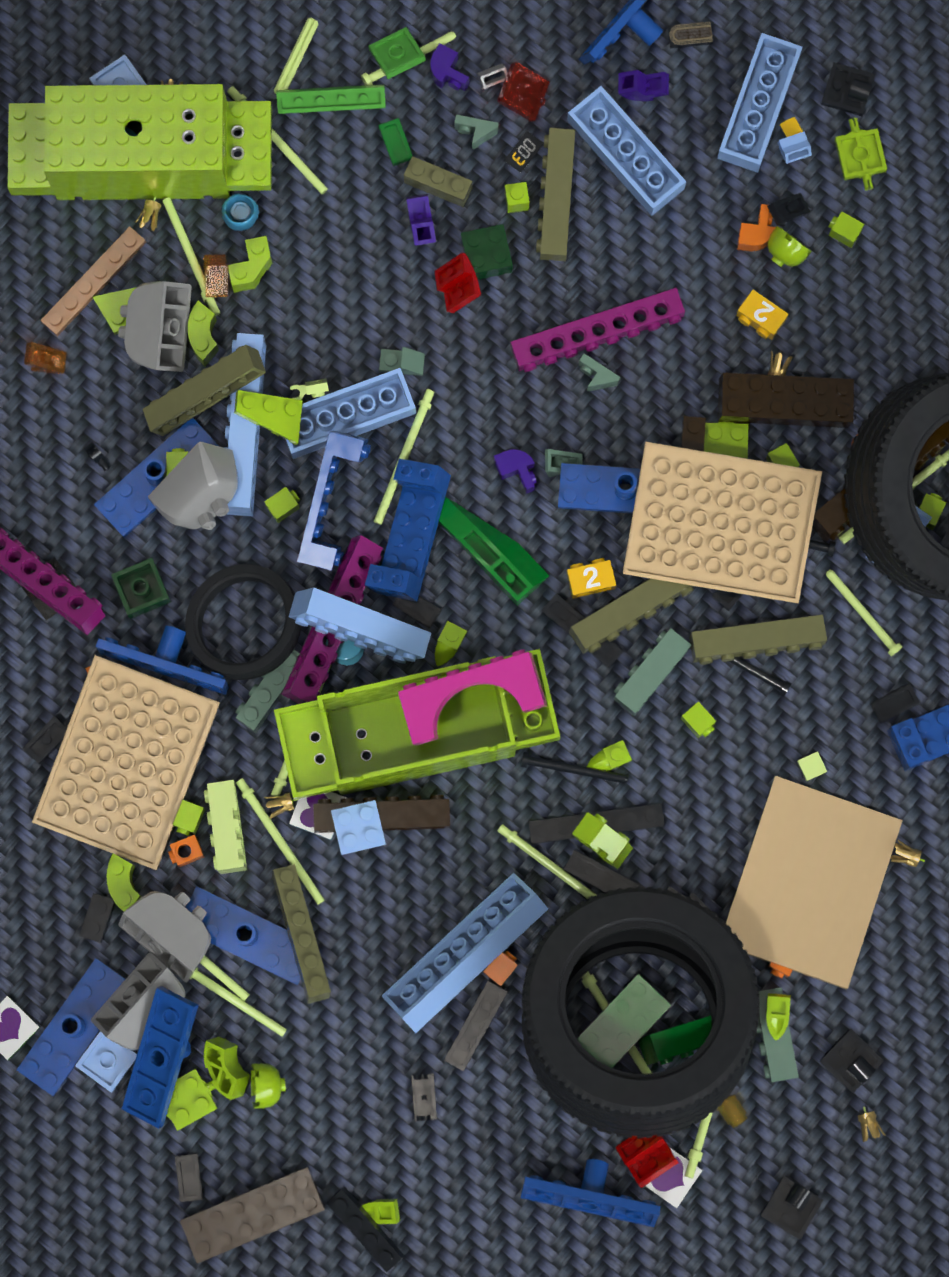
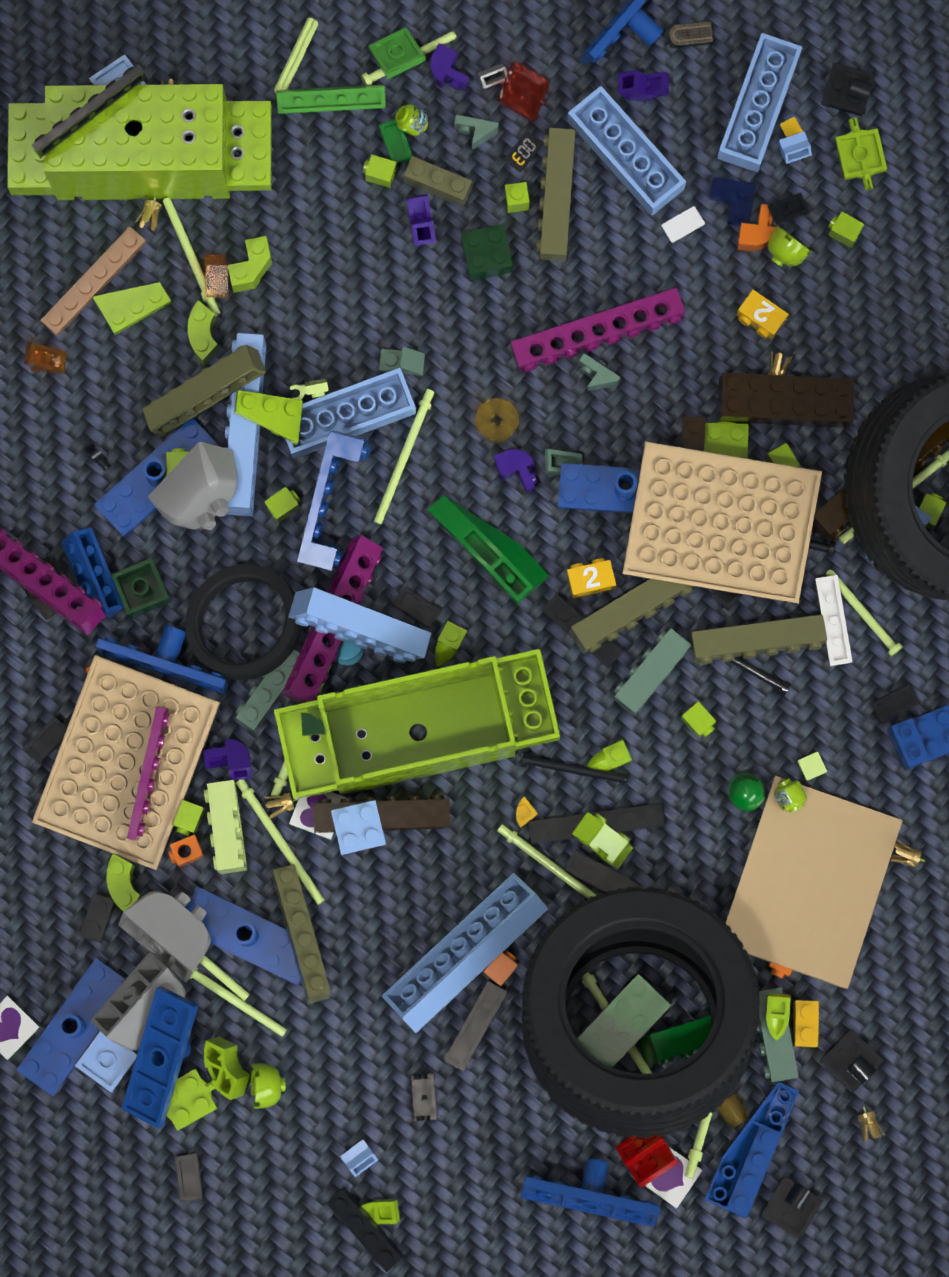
(82, 115): none -> black plate
(92, 571): none -> blue brick
(147, 782): none -> magenta plate
(157, 325): light grey hips -> none
(232, 755): none -> dark purple brick
(240, 212): dark azure hair -> none
(252, 1215): dark brown brick -> none
(290, 154): yellowish green bar -> none
(311, 725): none -> dark green tile
(359, 1158): none -> light blue piece
(380, 171): none -> lime brick
(412, 119): none -> lime head
(412, 530): blue plate -> none
(425, 702): dark pink arch -> none
(457, 282): red slope -> none
(487, 412): none -> clear yellow plate
(524, 812): none -> yellow tile
(683, 224): none -> white sticker
(738, 194): none -> clear blue plate
(746, 792): none -> green helmet
(750, 1154): none -> blue wedge
(790, 795): none -> lime head
(805, 1023): none -> yellow brick
(834, 620): none -> white plate

